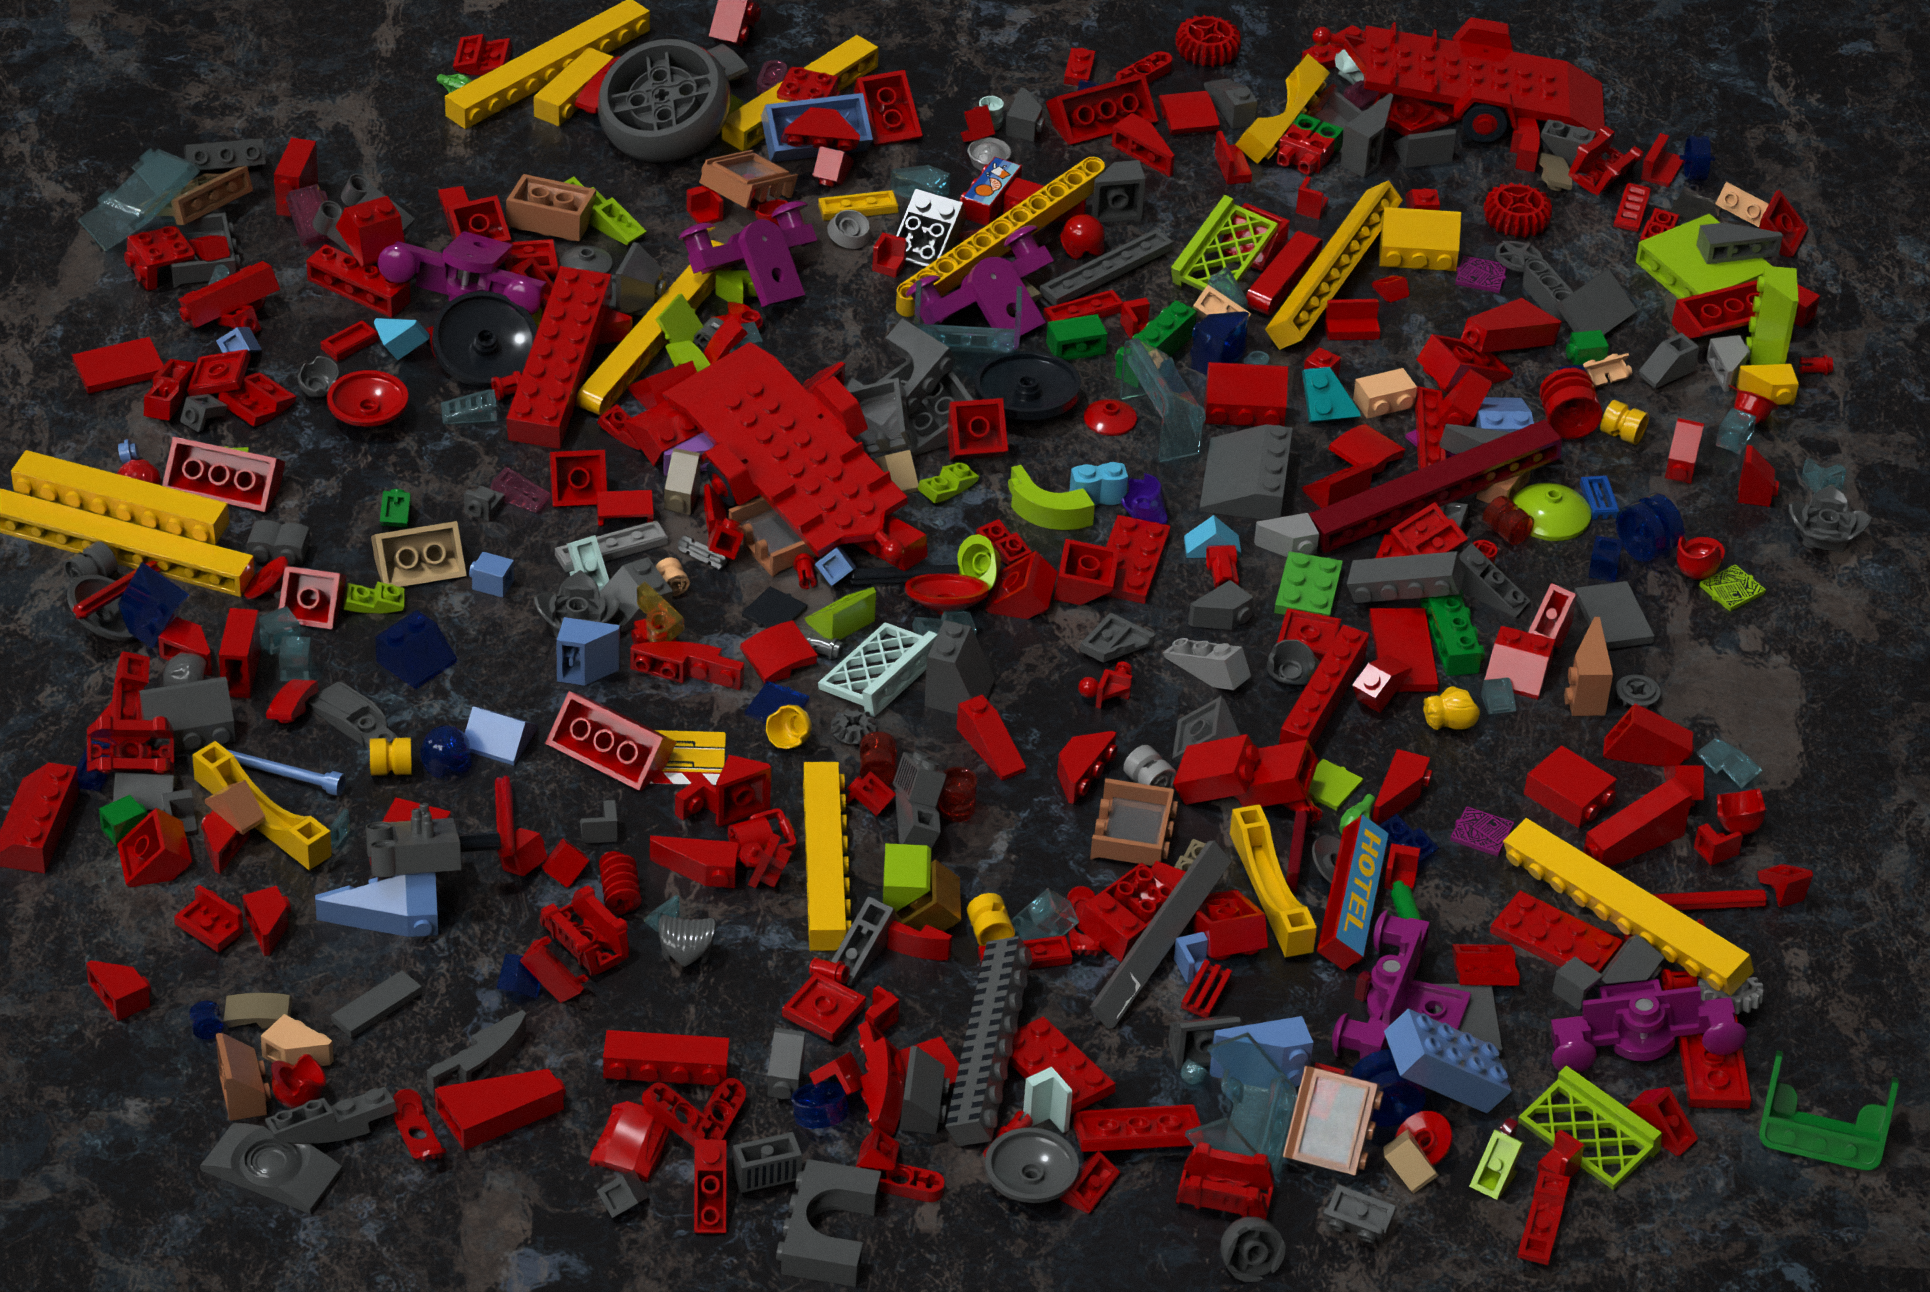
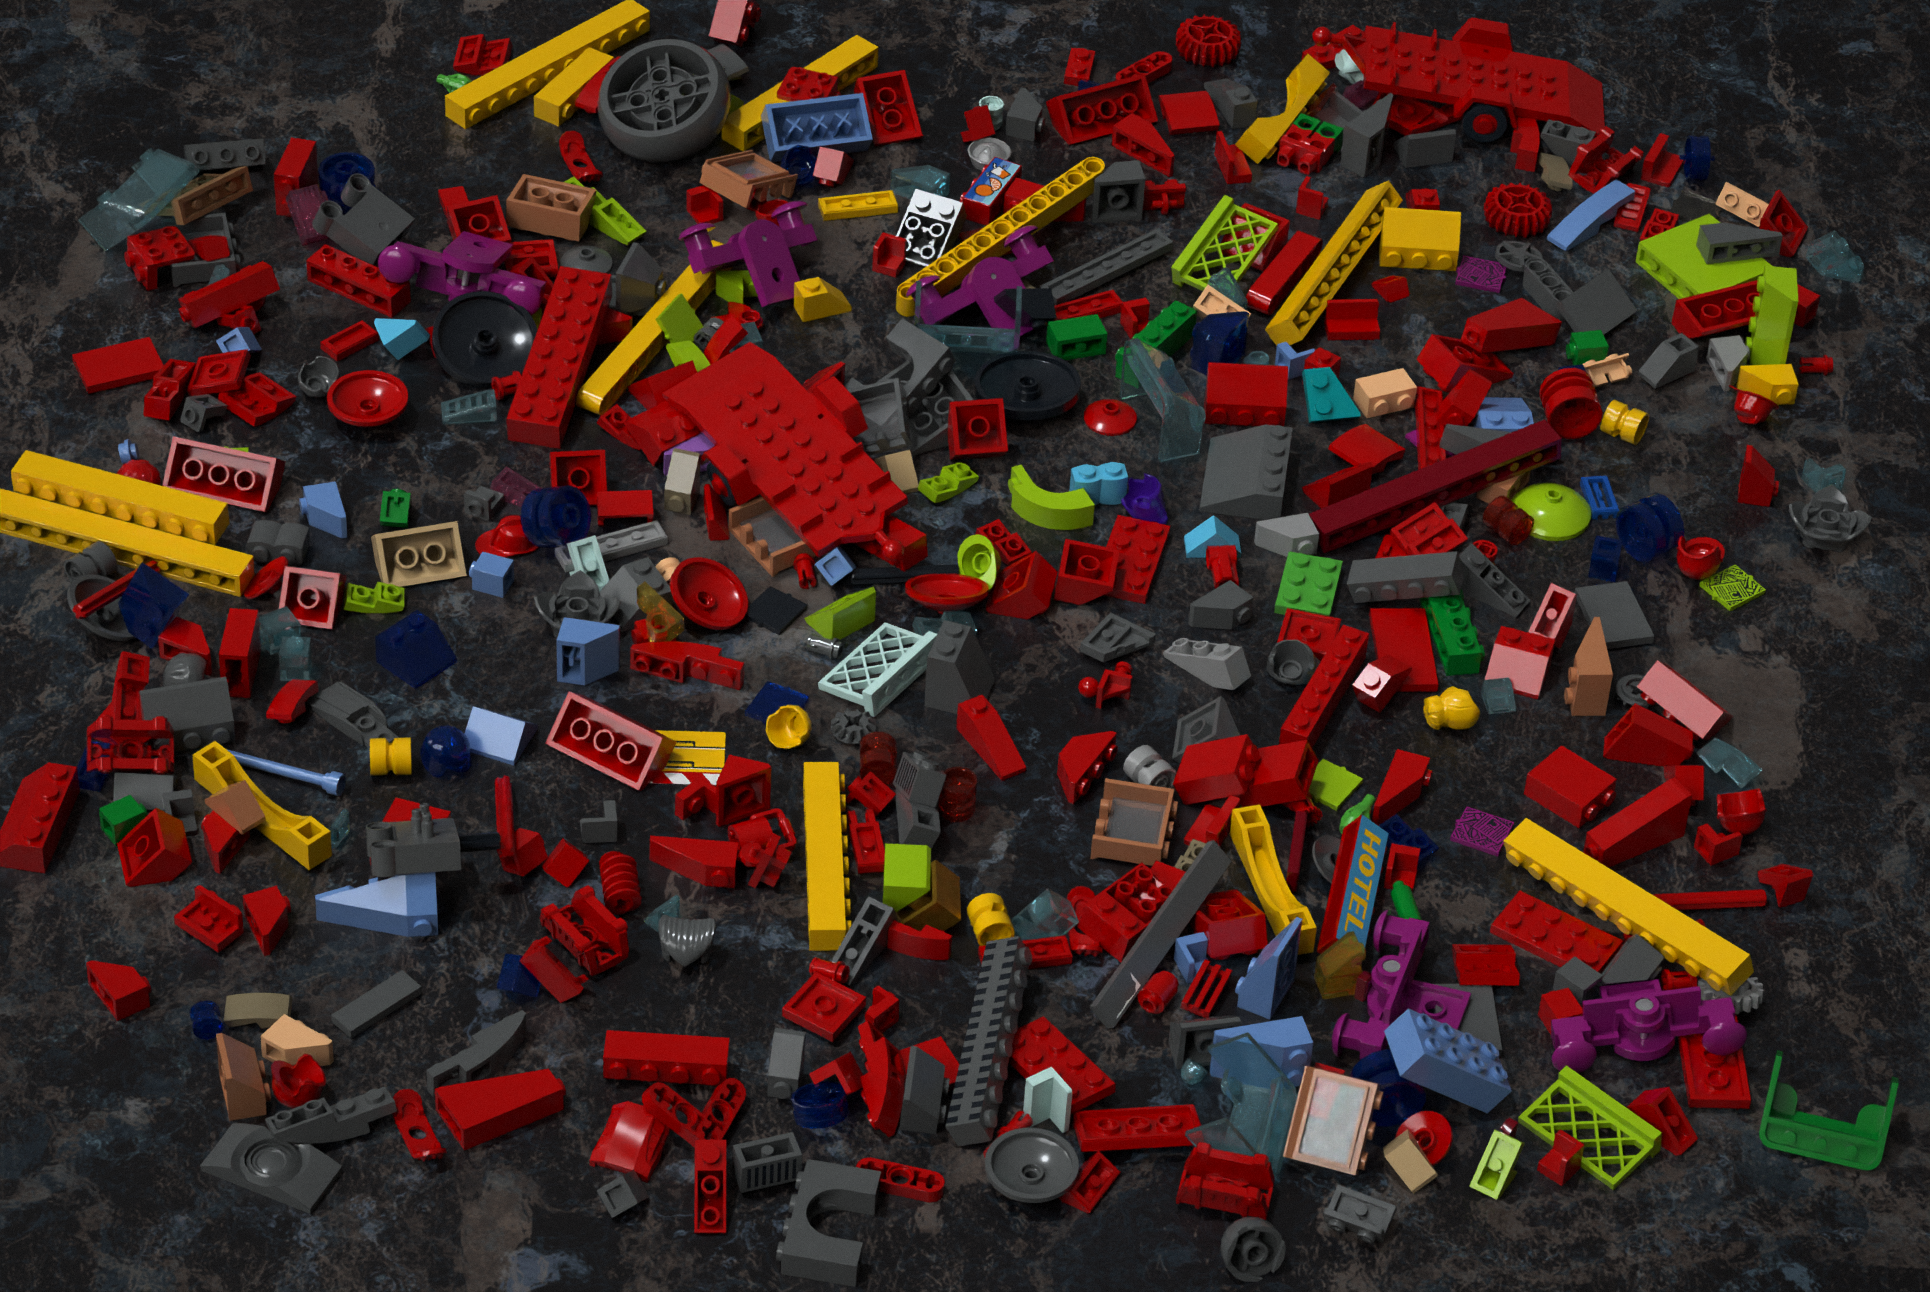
(324, 508): none -> medium blue slope
(336, 171): none -> clear blue wheel
(370, 228): red slope -> none
(506, 539): none -> red piece
(555, 516): none -> clear blue wheel
(573, 150): none -> red piece
(700, 551): dark grey axle -> none
(709, 593): none -> red dish
(725, 538): red brick -> none
(770, 75): clear pink plate -> none
(778, 651): red slope -> none
(800, 161): none -> clear blue hair
(818, 299): none -> yellow slope
(821, 128): red slope -> none
(849, 229): light grey hat -> none
(866, 842): none -> red hinge
(878, 1151): red slope -> none
(1036, 306): none -> black slope
(1081, 235): red helmet -> none
(1158, 992): none -> red brick
(1164, 196): none -> red hips
(1213, 822): none -> red panel
(1270, 973): none -> medium blue slope
(1288, 357): none -> medium blue panel
(1339, 967): none -> clear yellow slope
(1544, 1217): red slope -> none
(1558, 1005): none -> red brick
(1590, 214): none -> medium blue slope
(1683, 701): none -> slope
(1684, 450): slope -> none
(1735, 430): clear light blue brick -> none
(1834, 258): none -> clear light blue slope

